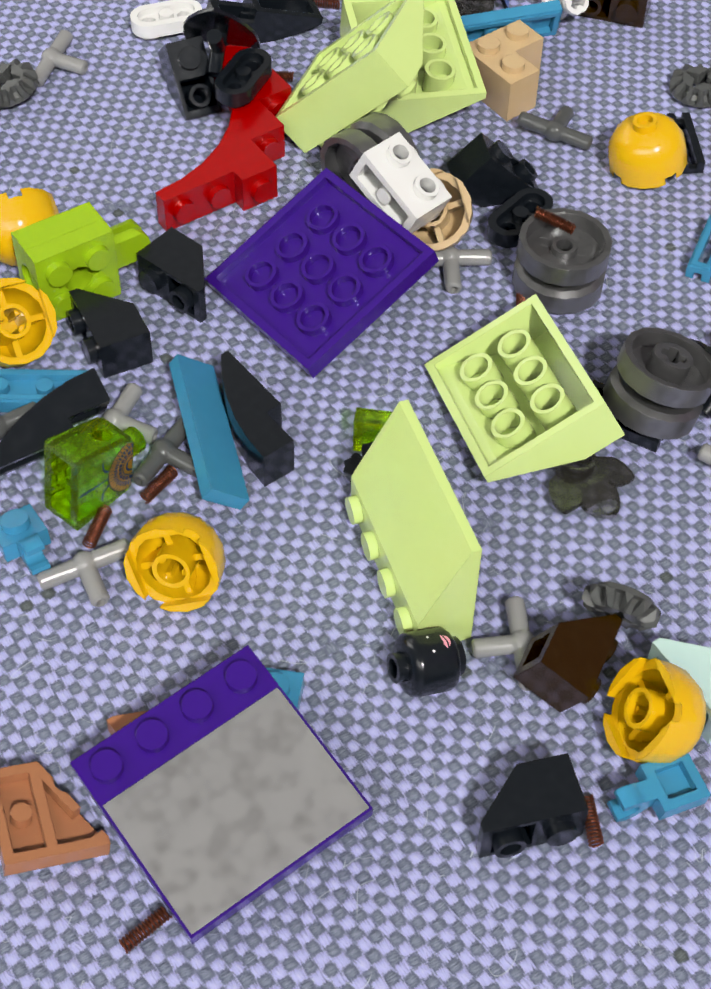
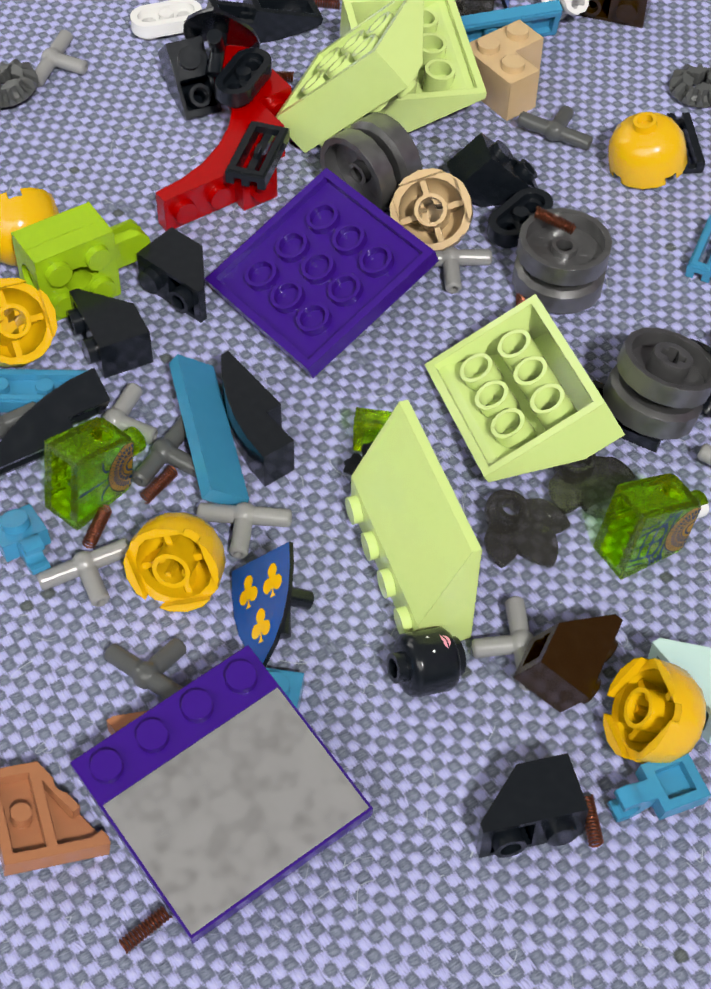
(149, 673): none -> dark grey piece
(243, 517): none -> light grey piece
(251, 173): none -> black tile
(264, 600): none -> blue shield
(400, 183): white brick -> none
(526, 533): none -> clear smoke plate
(626, 602): dark grey gear -> none
(648, 522): none -> clear neon green torso

